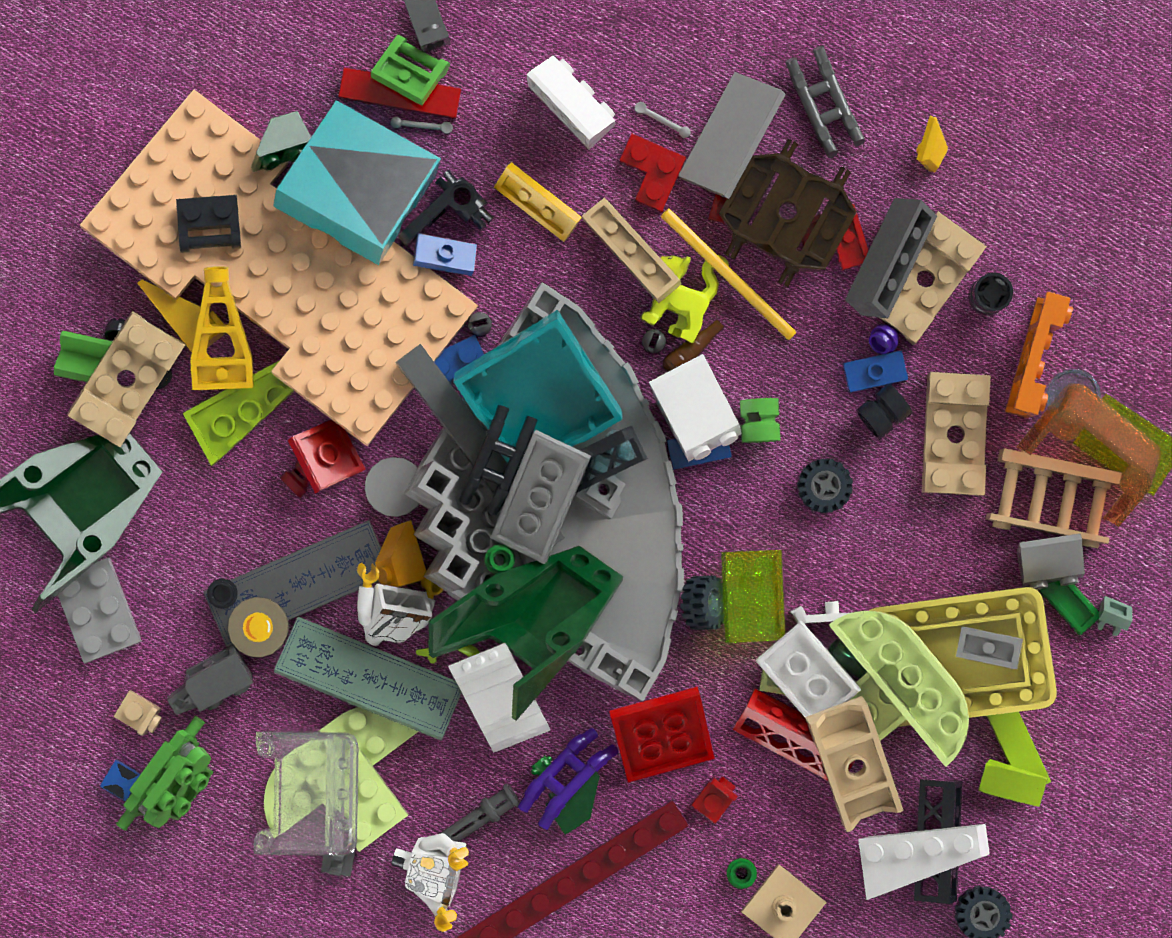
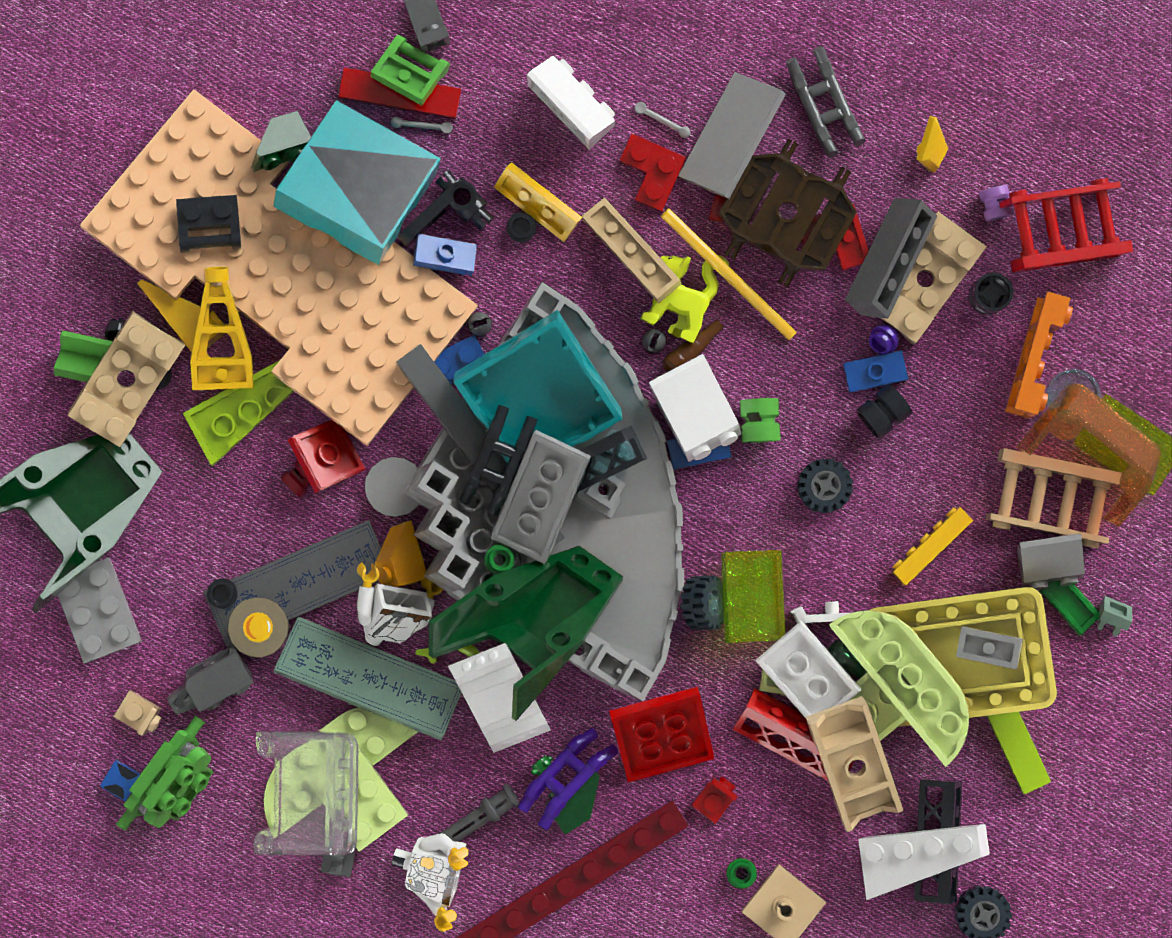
(521, 227): none -> black plate
(931, 545): none -> yellow piece
(963, 403): tan piece -> none
(991, 199): none -> medium lavender wheel
(1012, 783): lime slope -> none
(1057, 253): none -> red fence

